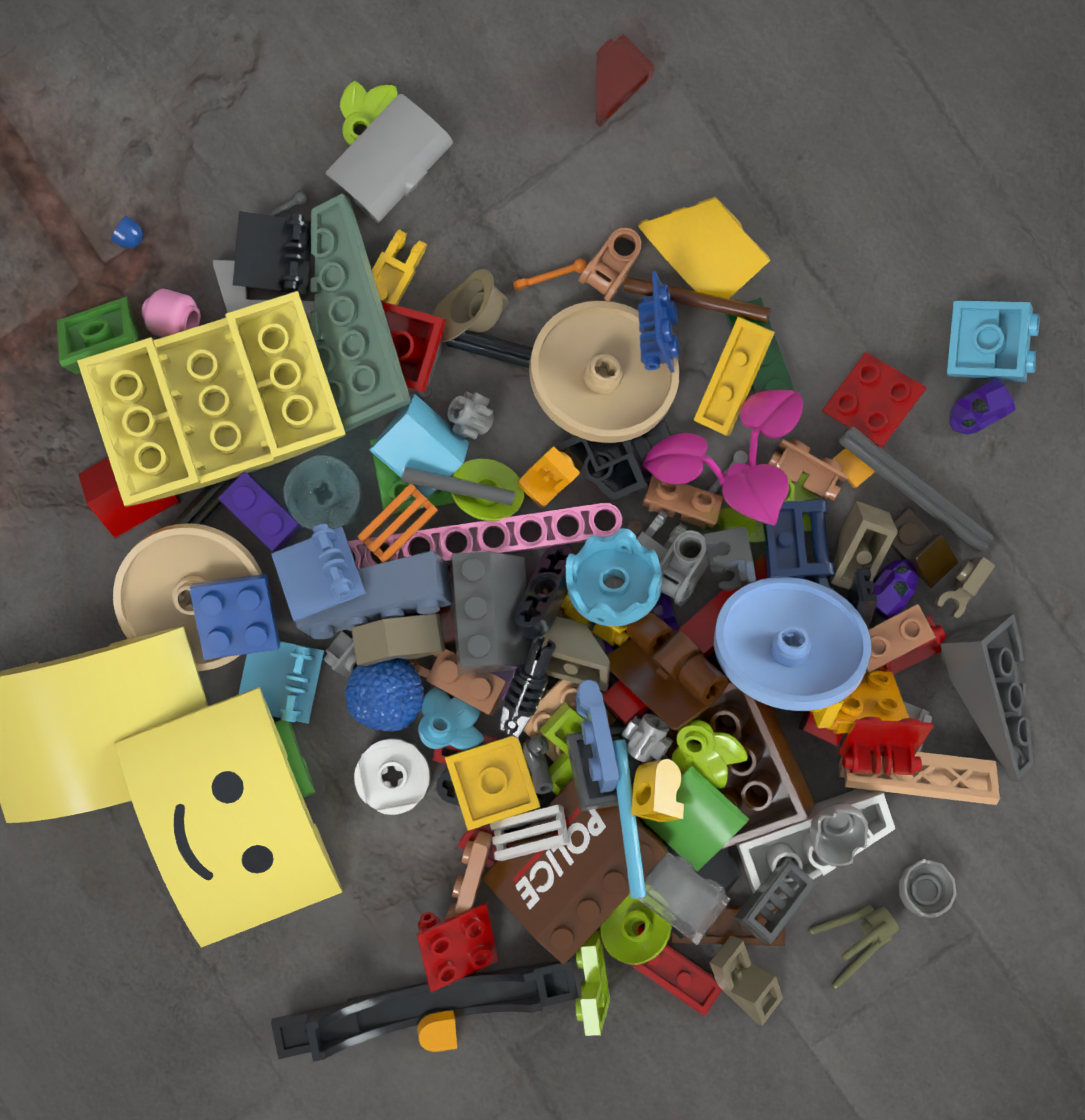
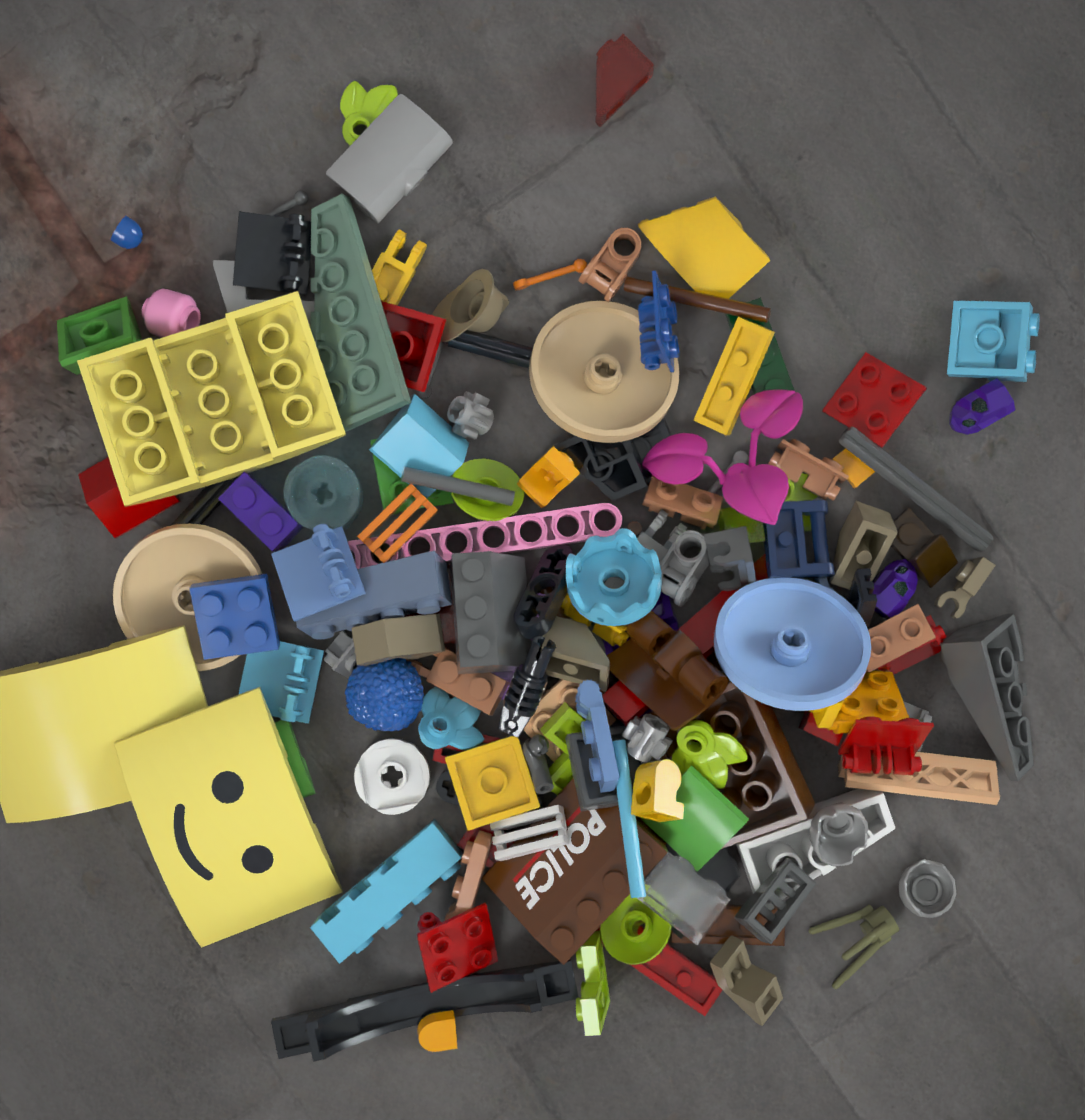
(386, 891): none -> medium azure wedge

